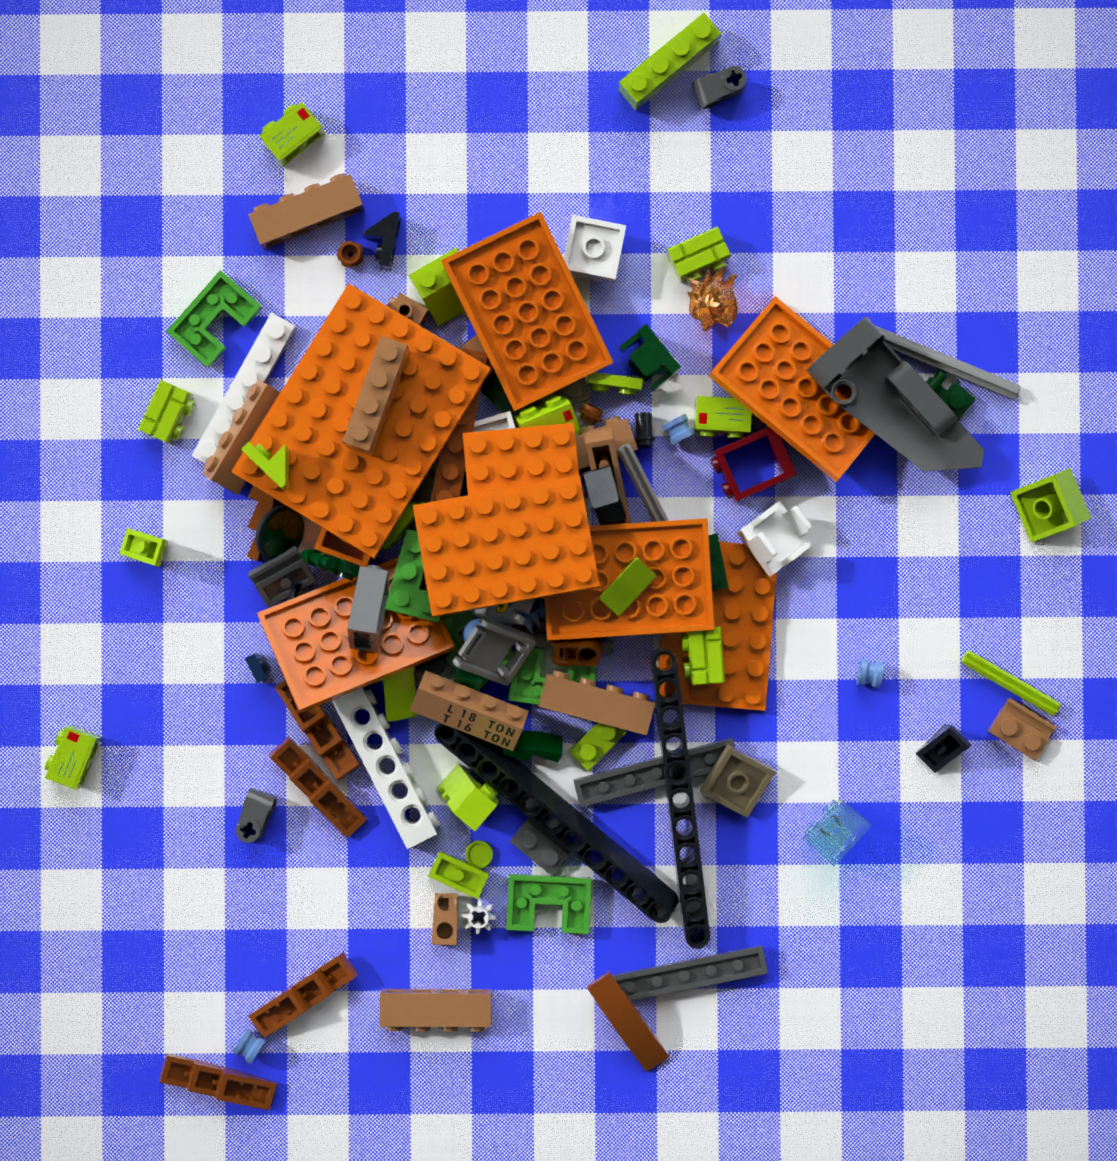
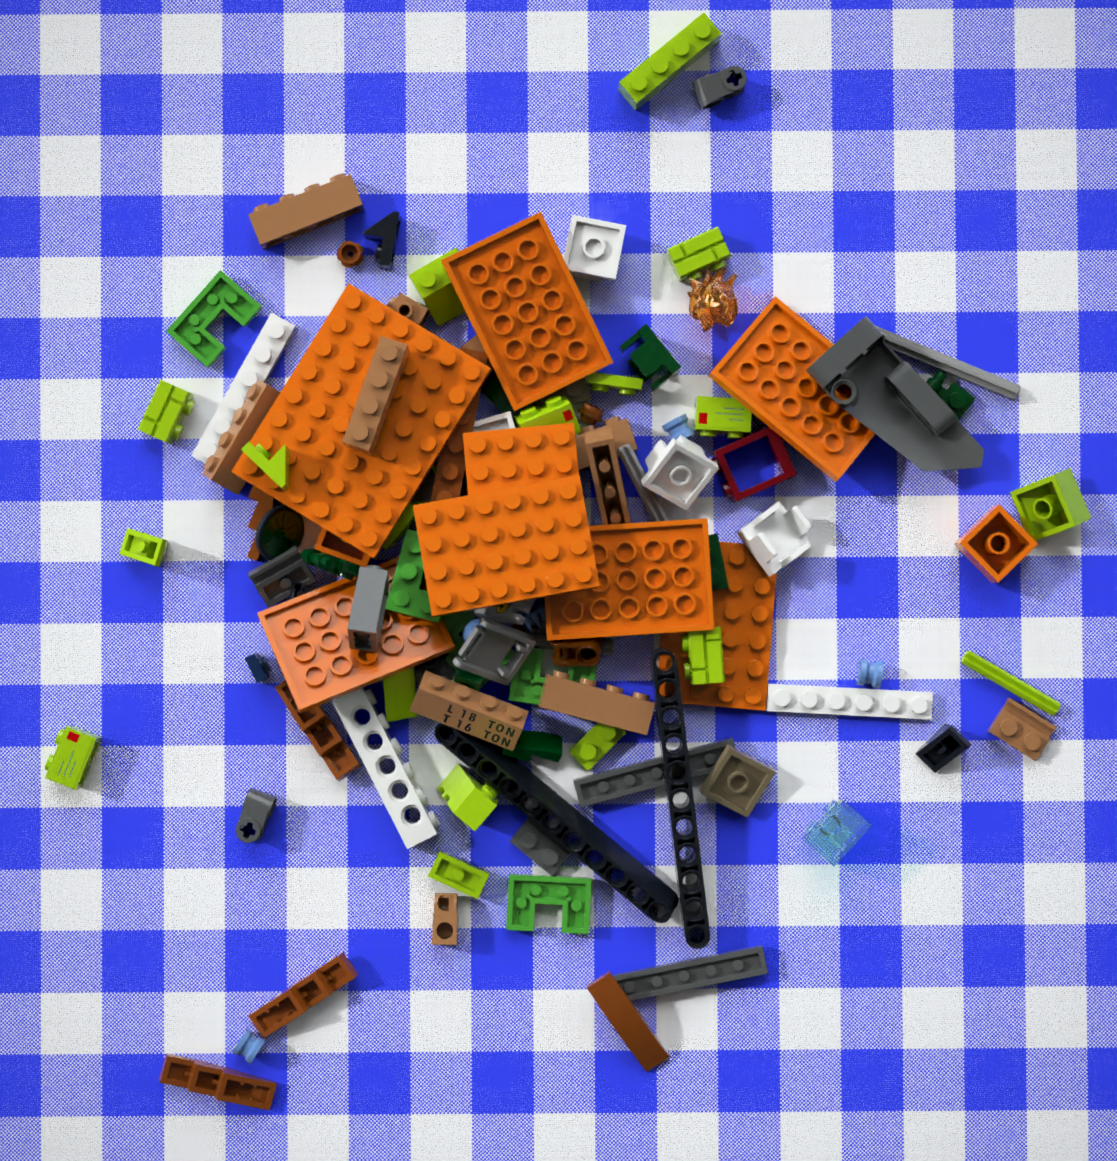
(291, 133): lime brick -> none
(318, 787): dark orange slope -> none
(436, 1009): medium nougat brick -> none
(479, 854): lime piece -> none
(479, 908): white gear -> none
(604, 495): slope -> none
(627, 586): lime slope -> none
(644, 430): black pin -> none
(678, 471): none -> white panel
(849, 701): none -> white plate
(995, 544): none -> orange brick

